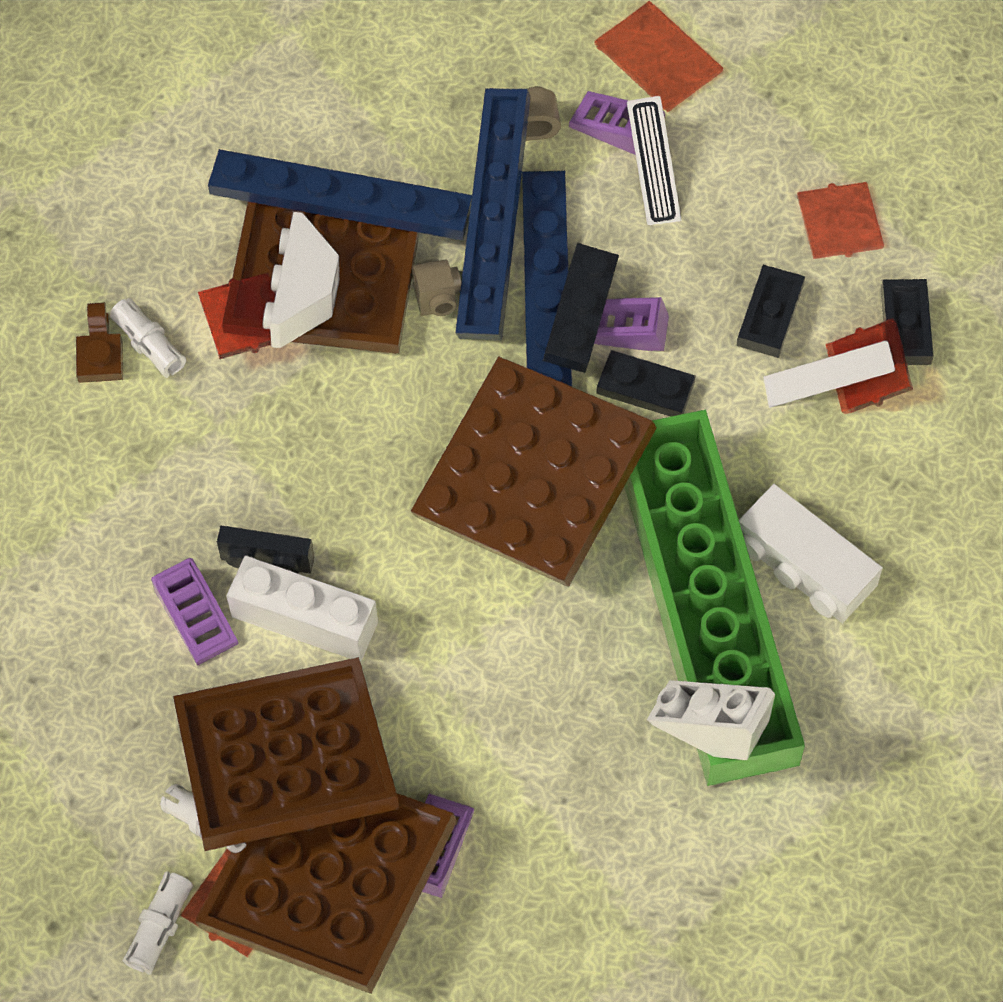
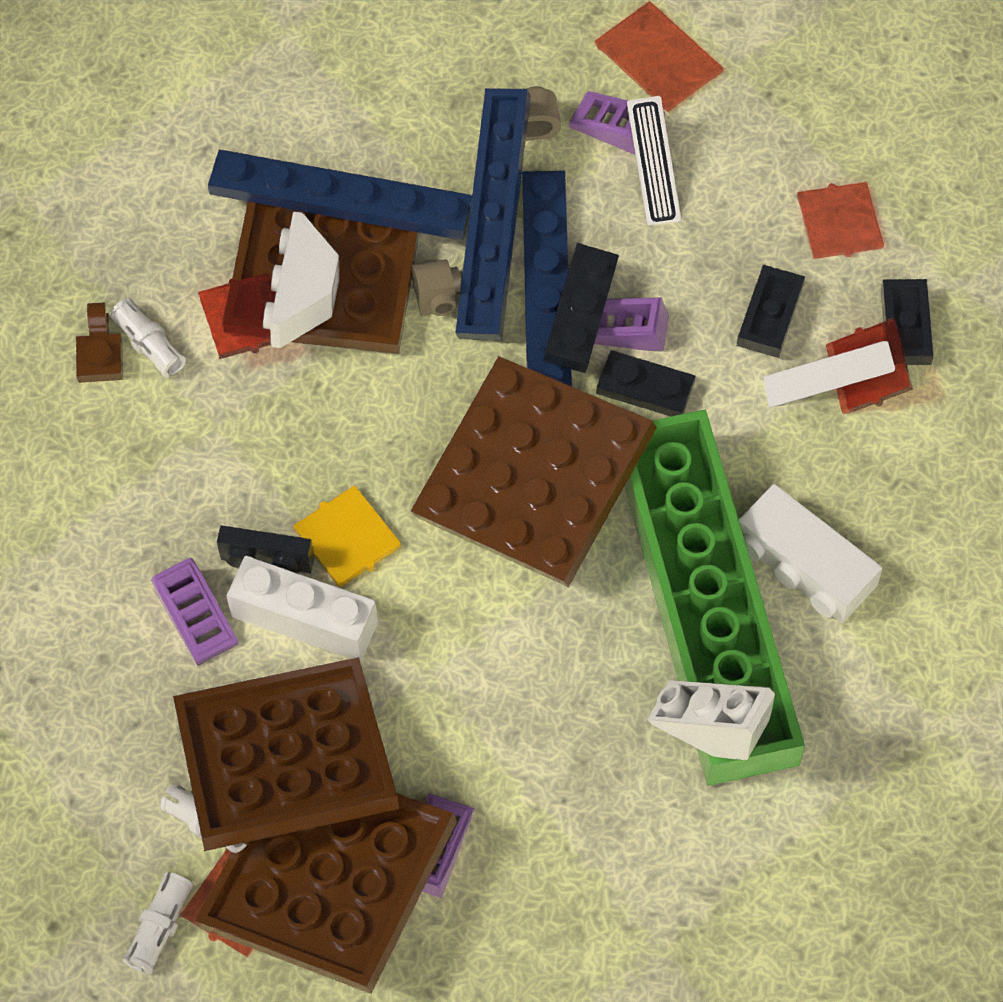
(347, 536): none -> yellow piece

